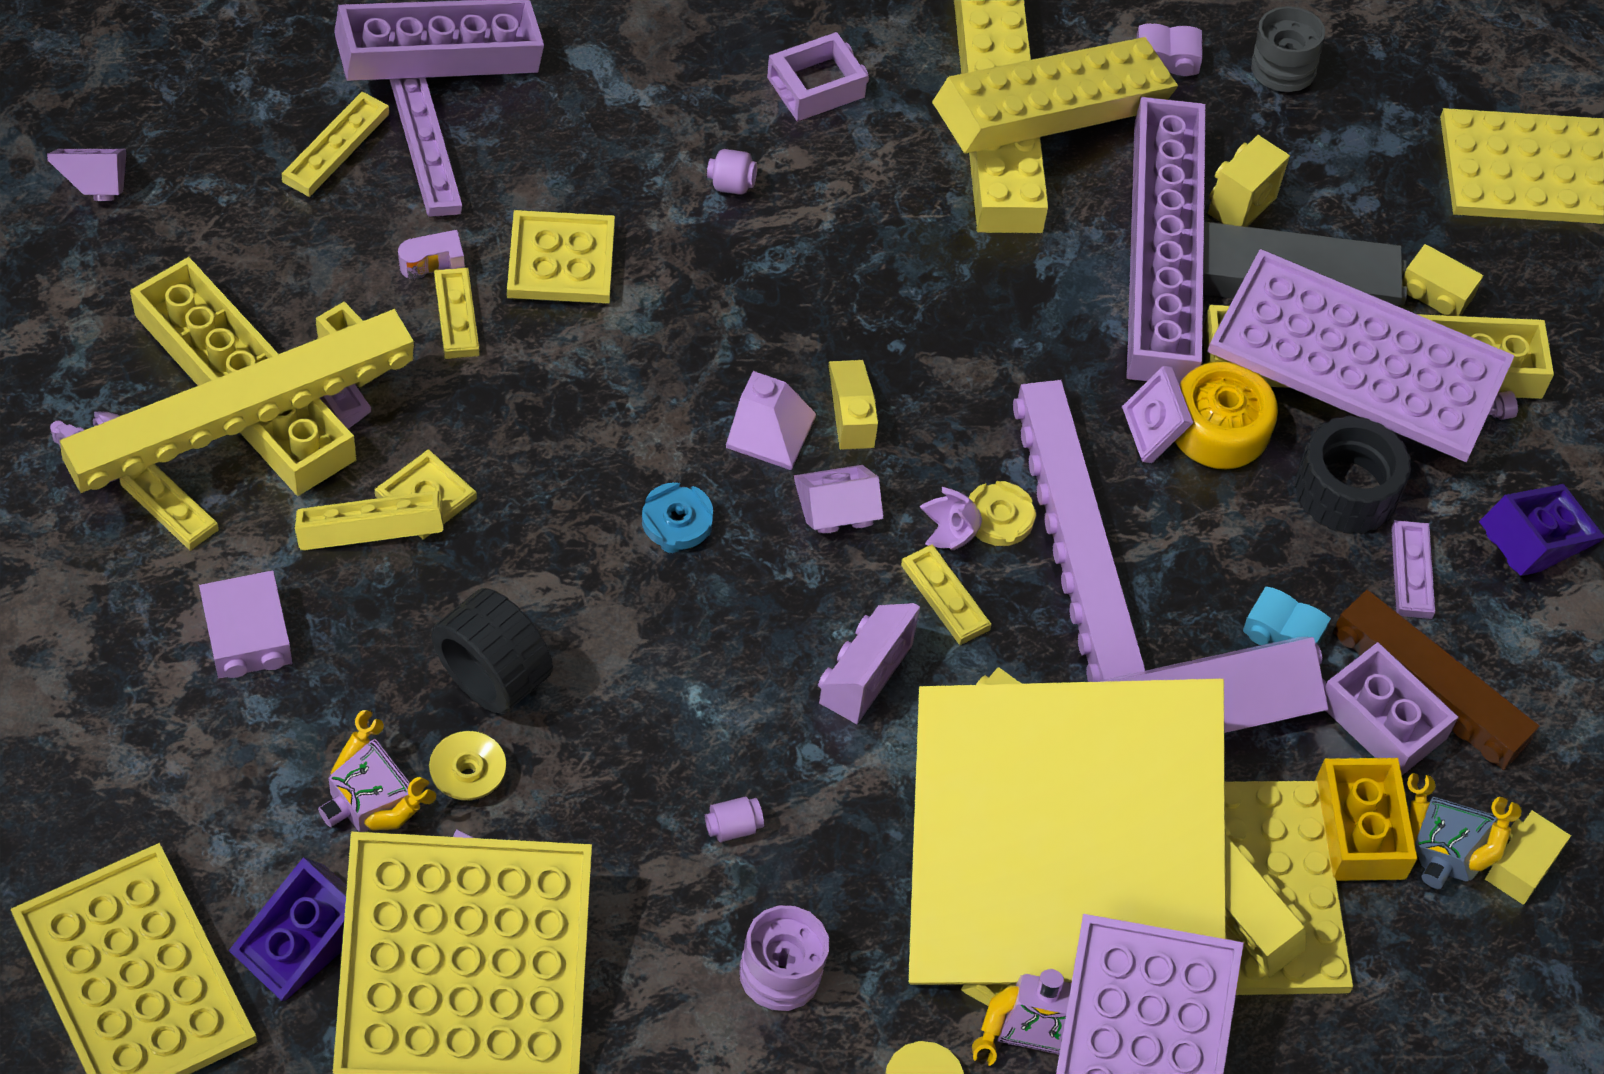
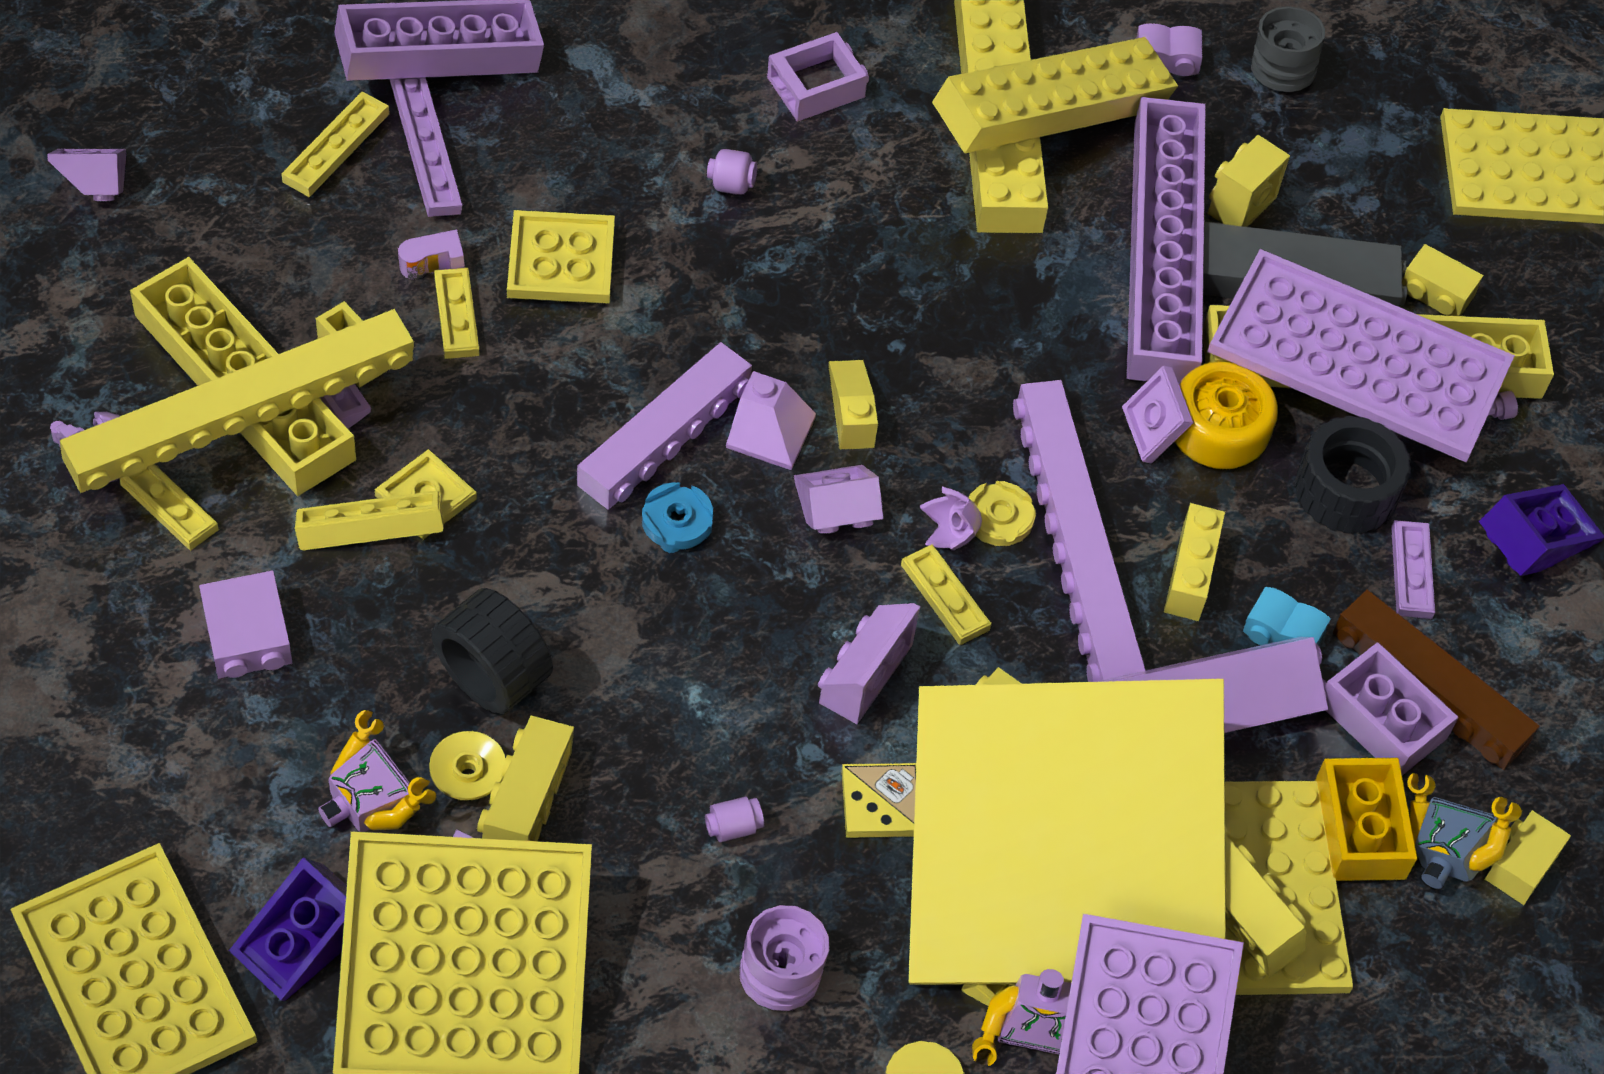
(528, 782): none -> light yellow wedge
(663, 426): none -> lavender brick
(879, 799): none -> tile
(1194, 562): none -> light yellow brick

